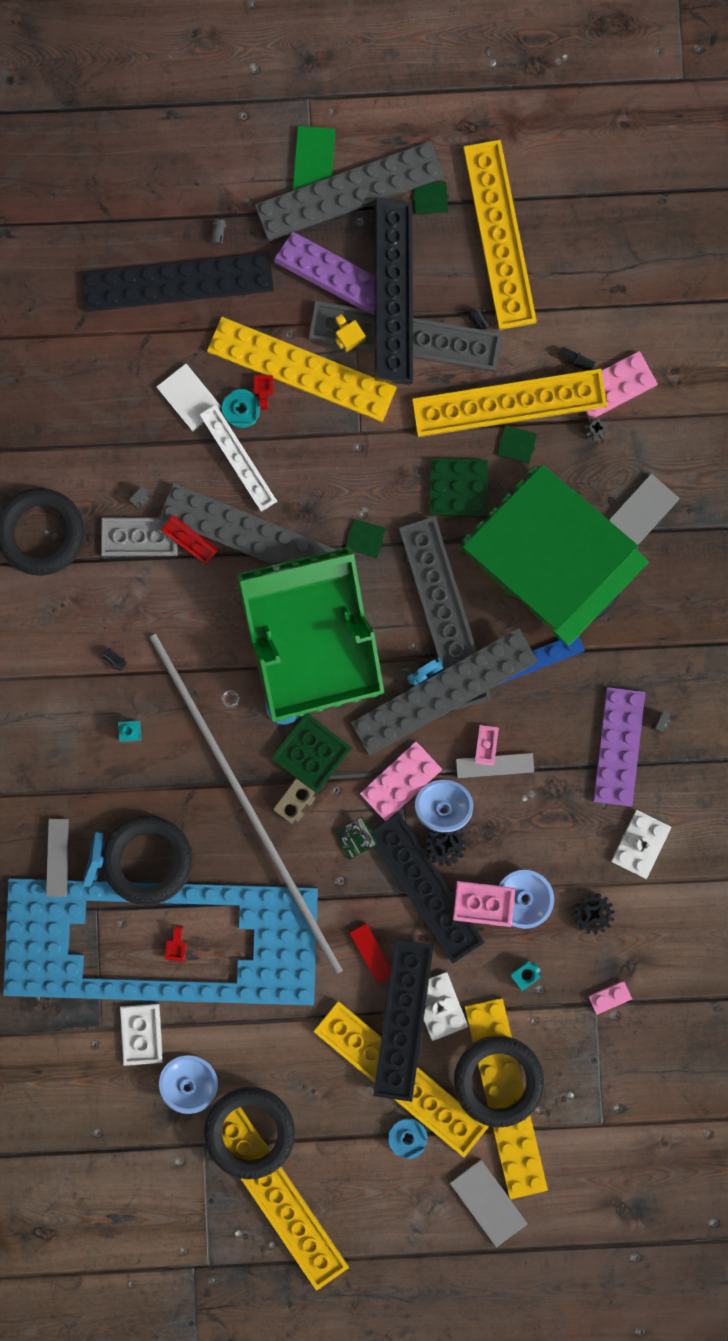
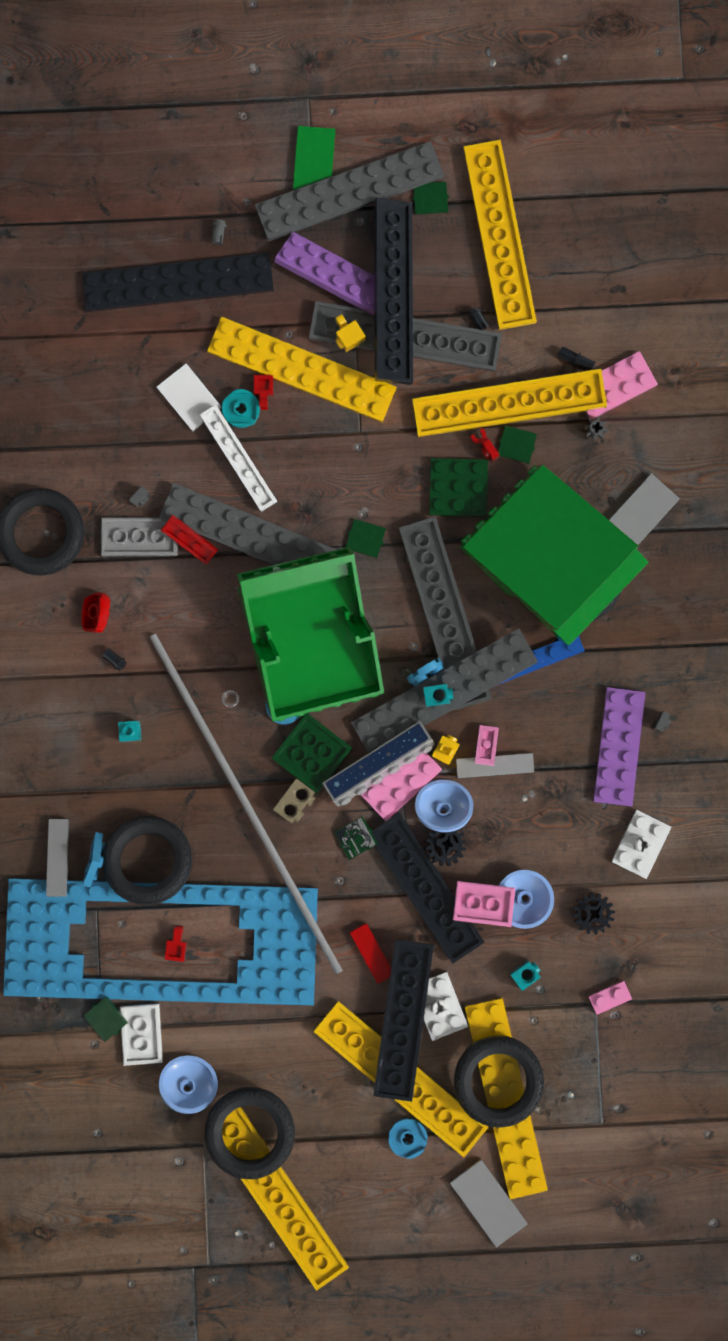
(95, 612): none -> red piece
(105, 1019): none -> dark green piece
(378, 764): none -> brick
(429, 695): none -> teal brick
(445, 749): none -> yellow brick
(488, 450): none -> red plate

